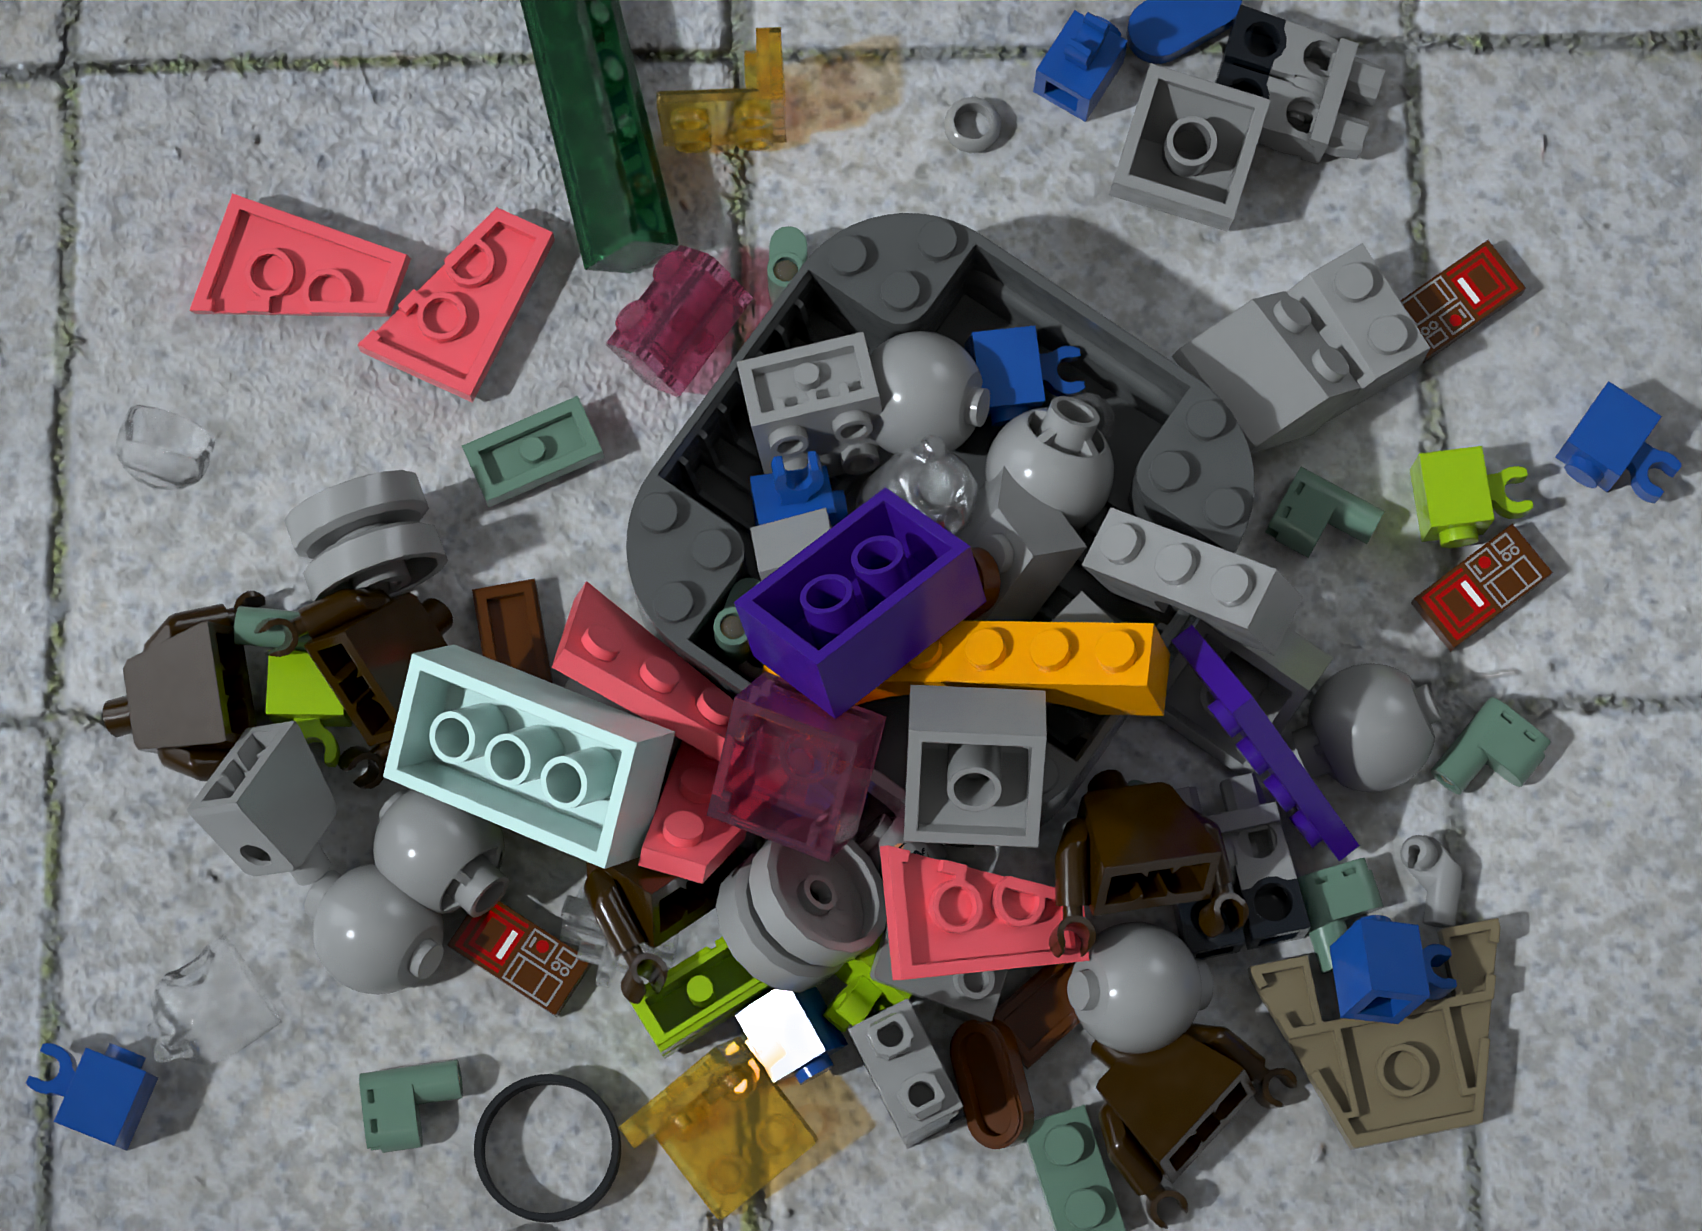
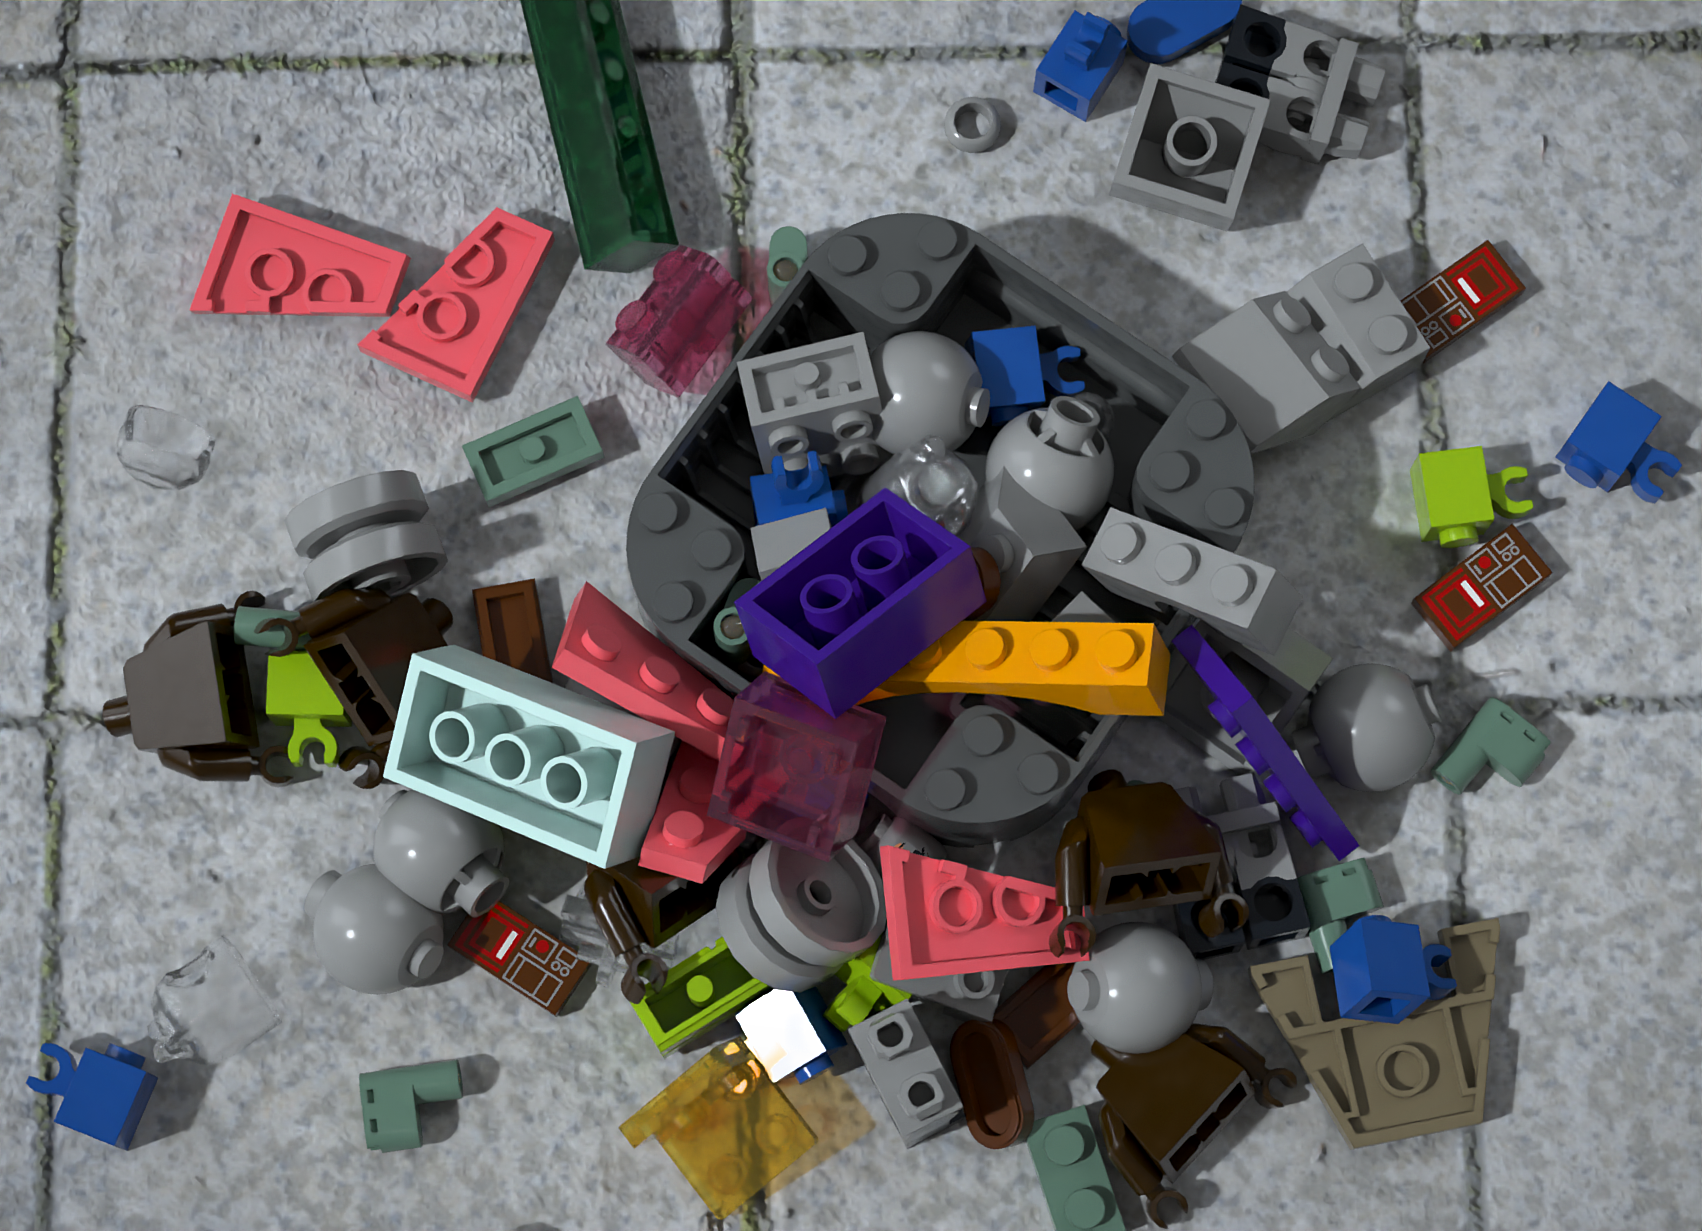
(269, 804): light grey torso -> none
(487, 1118): black tyre -> none
(740, 116): clear yellow bracket -> none
(975, 765): light grey slope -> none
(1313, 504): sand green piece -> none
(1438, 875): light grey arm -> none

